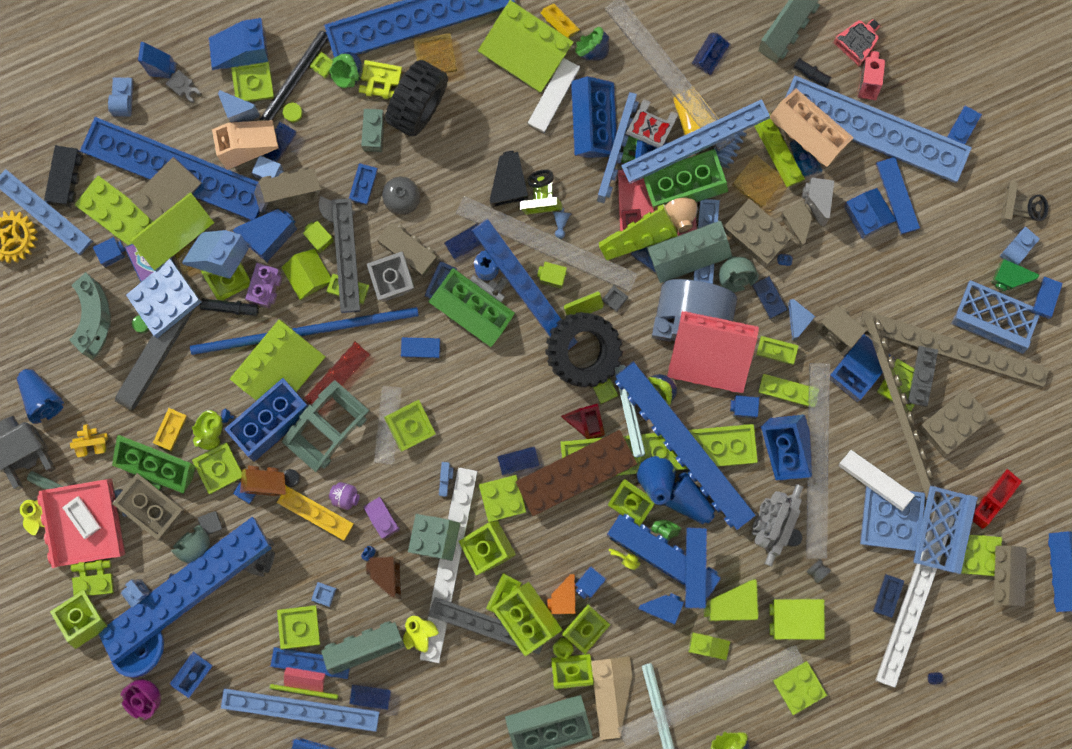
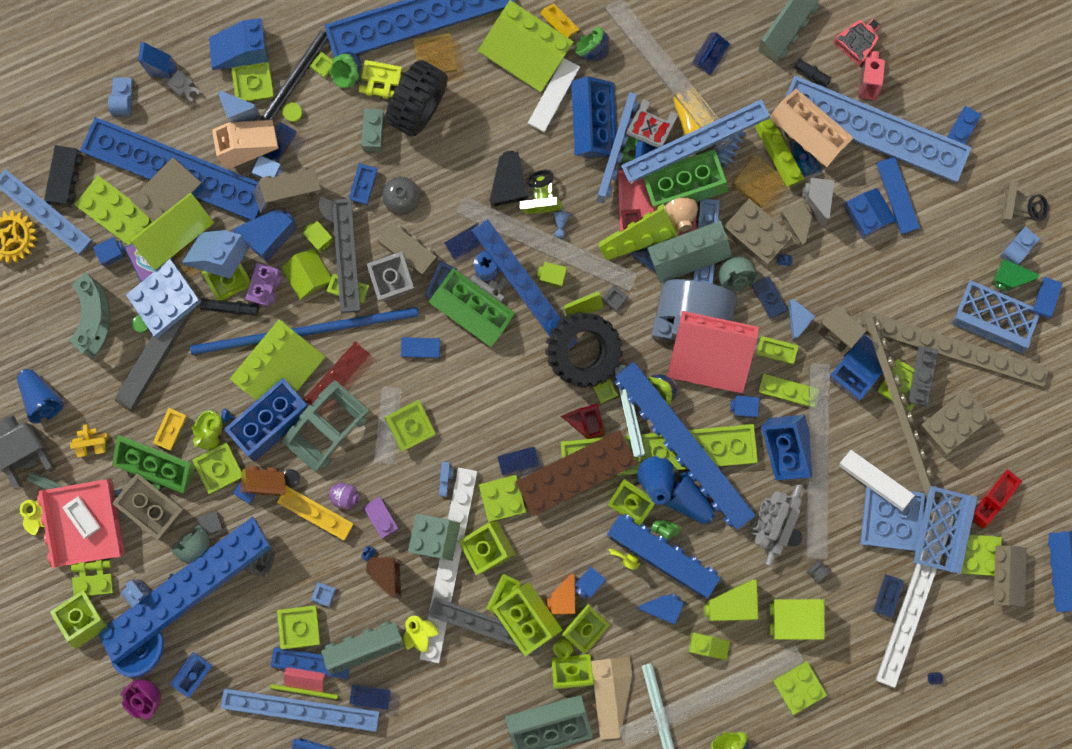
(696, 567): blue tile -> none

